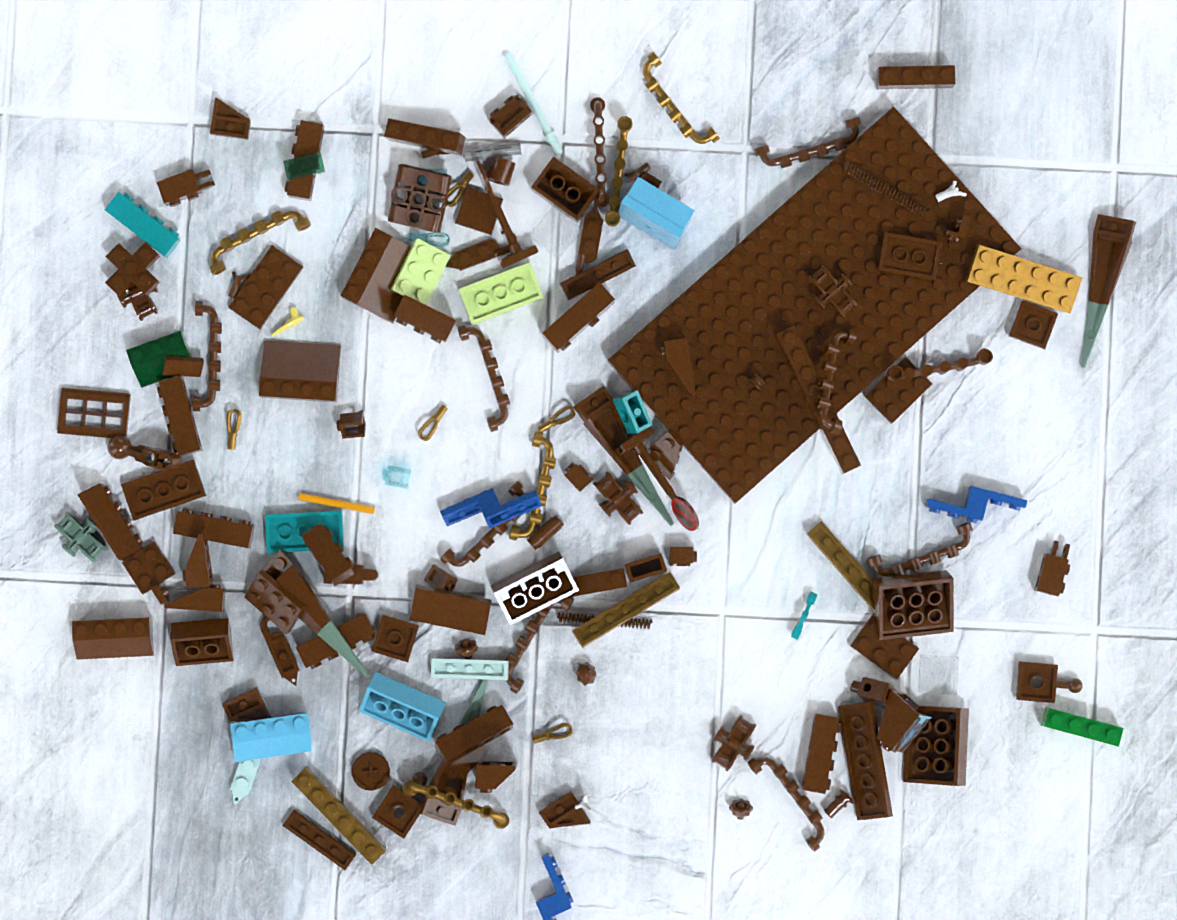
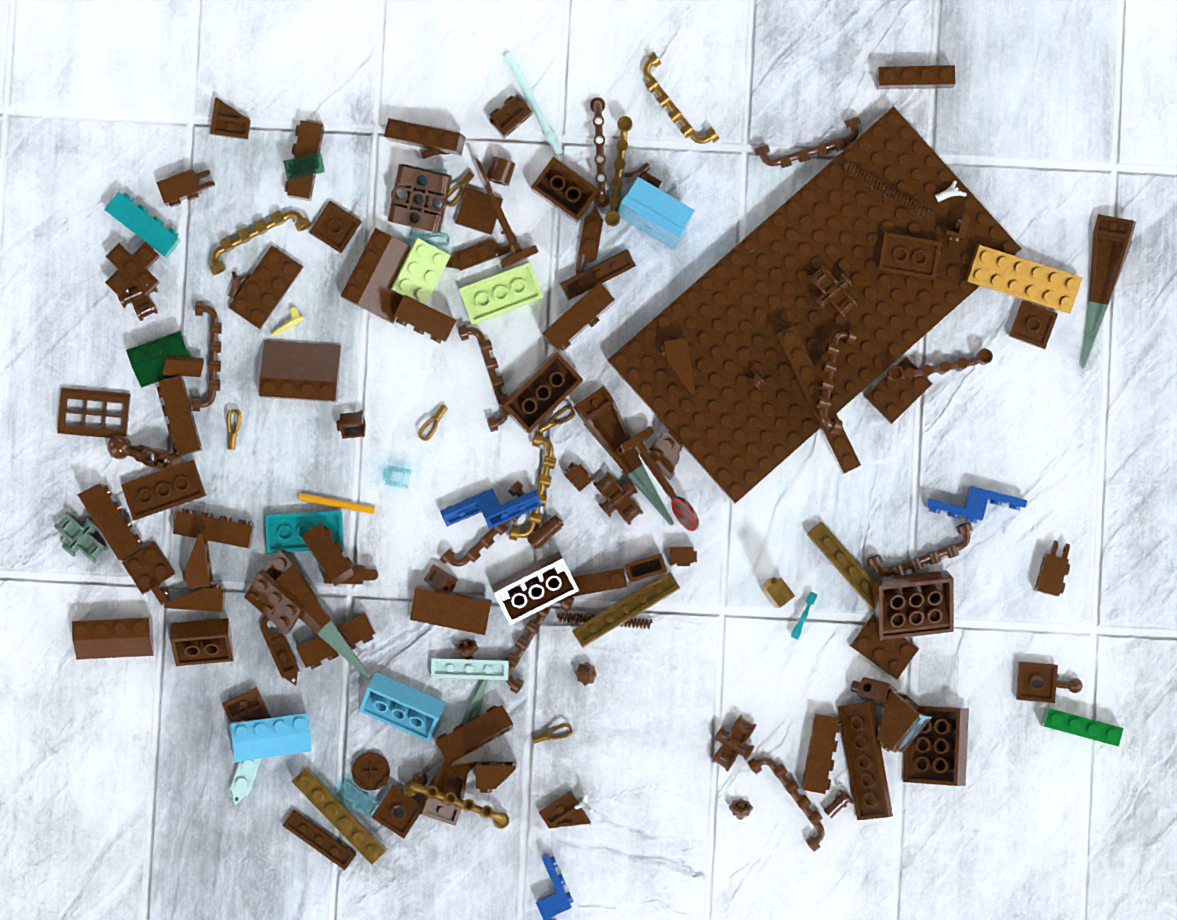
(335, 227): none -> reddish brown tile
(357, 799): none -> clear light blue slope
(395, 638): reddish brown plate -> none
(488, 152): light grey pin -> none
(541, 392): none -> reddish brown brick
(632, 411): teal brick -> none
(777, 592): none -> pearl gold brick

